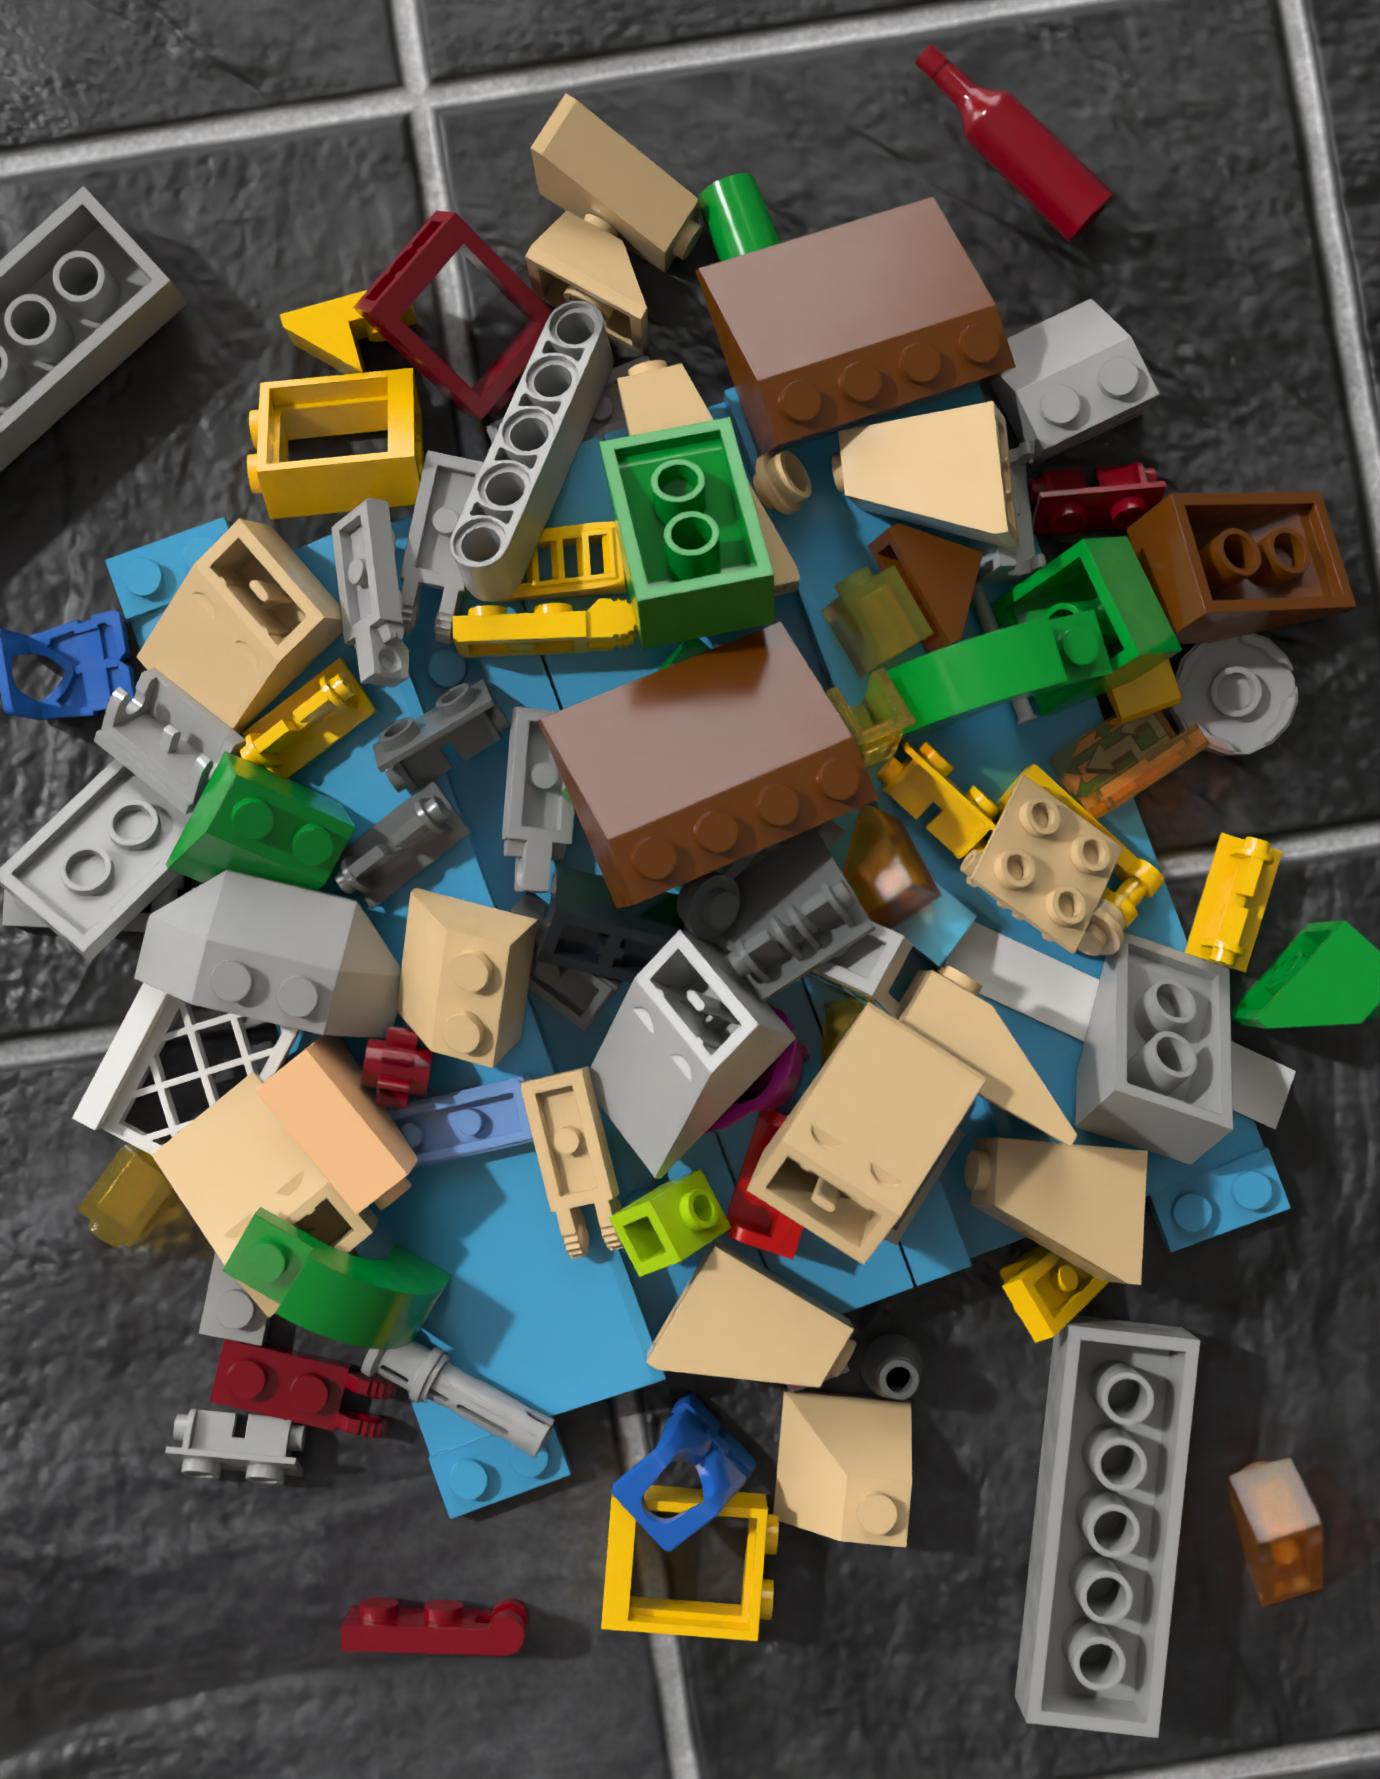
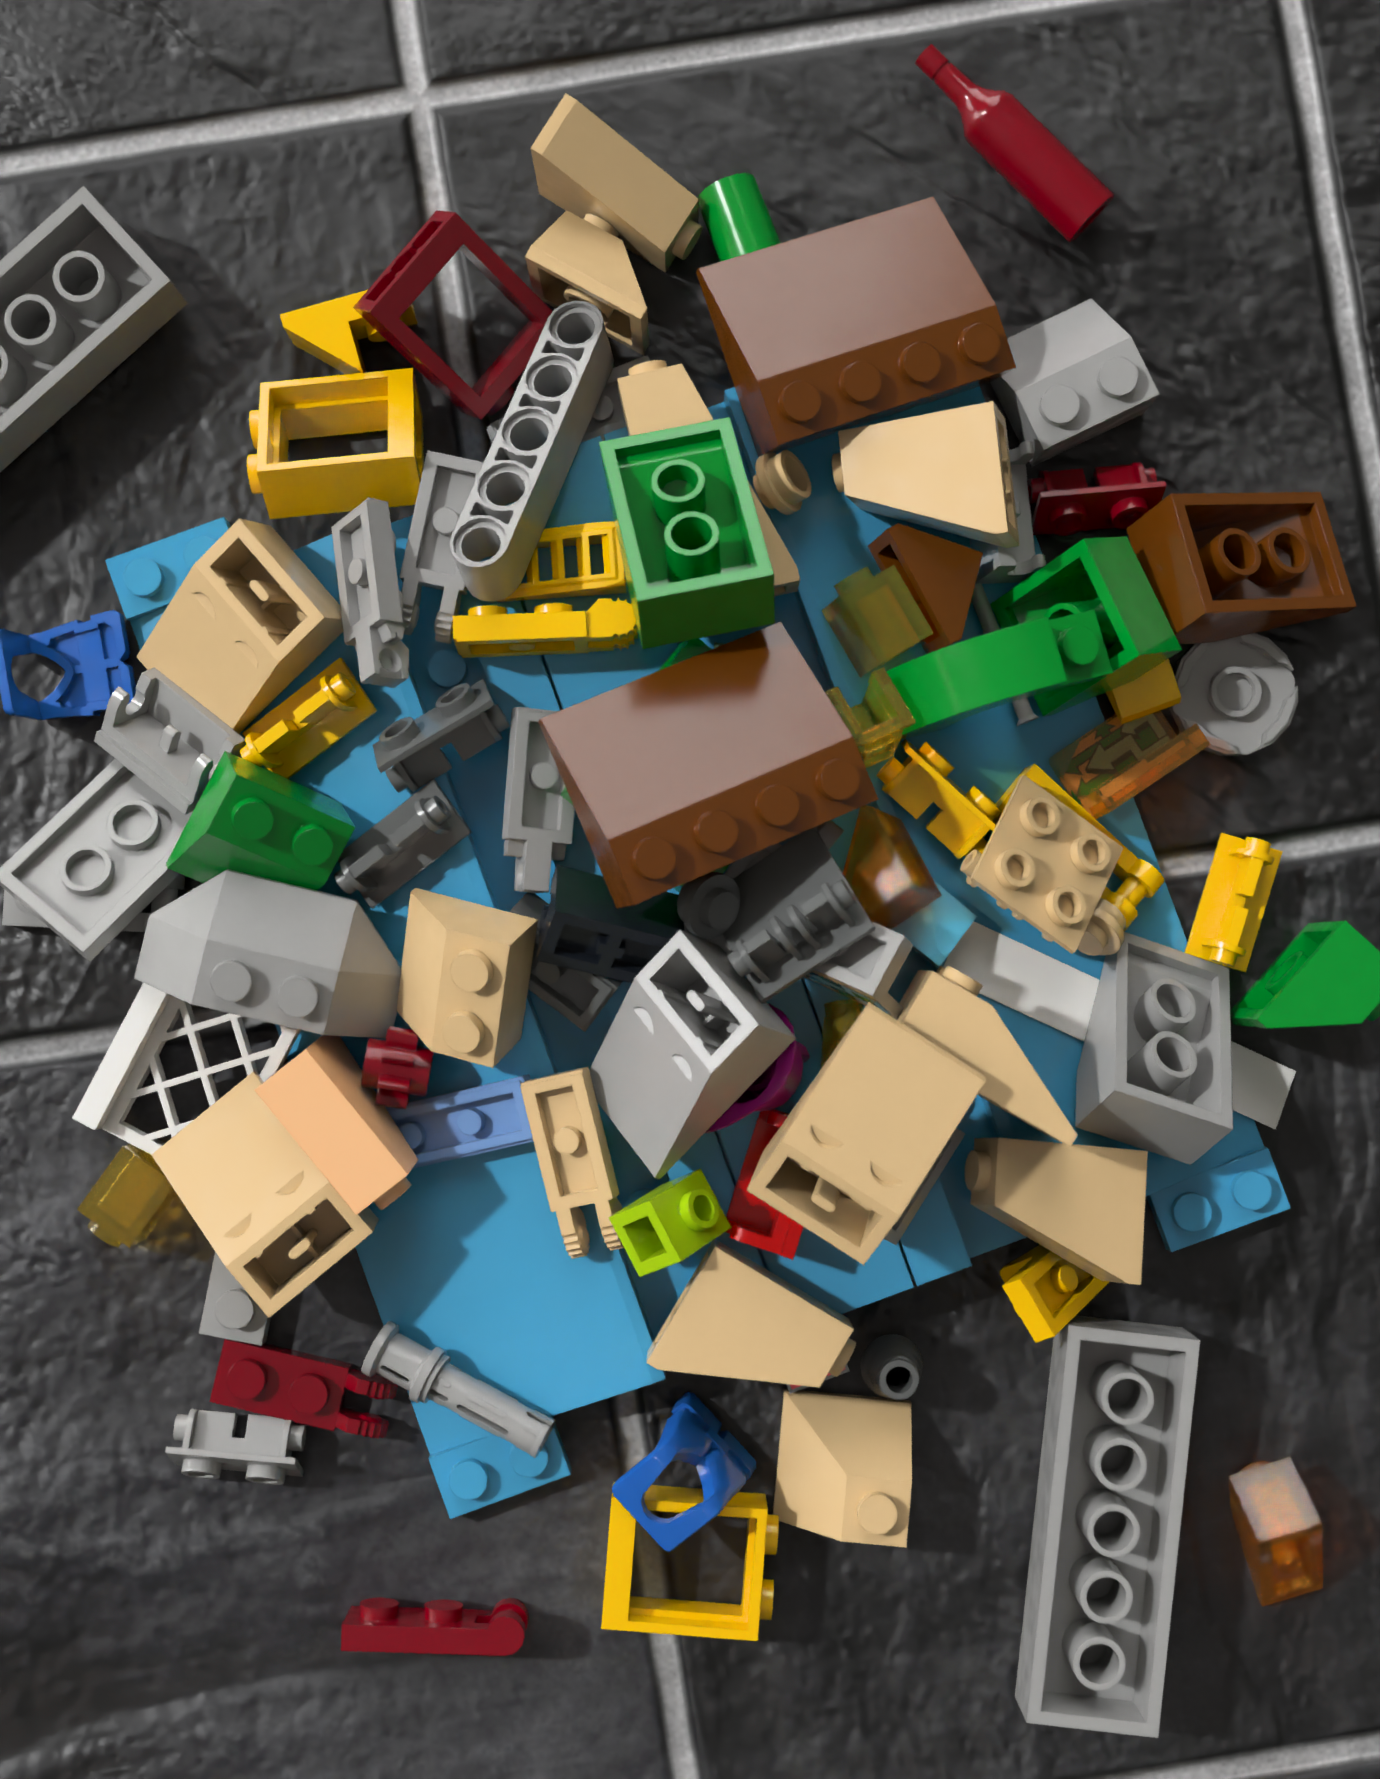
(334, 1292): green arch -> none

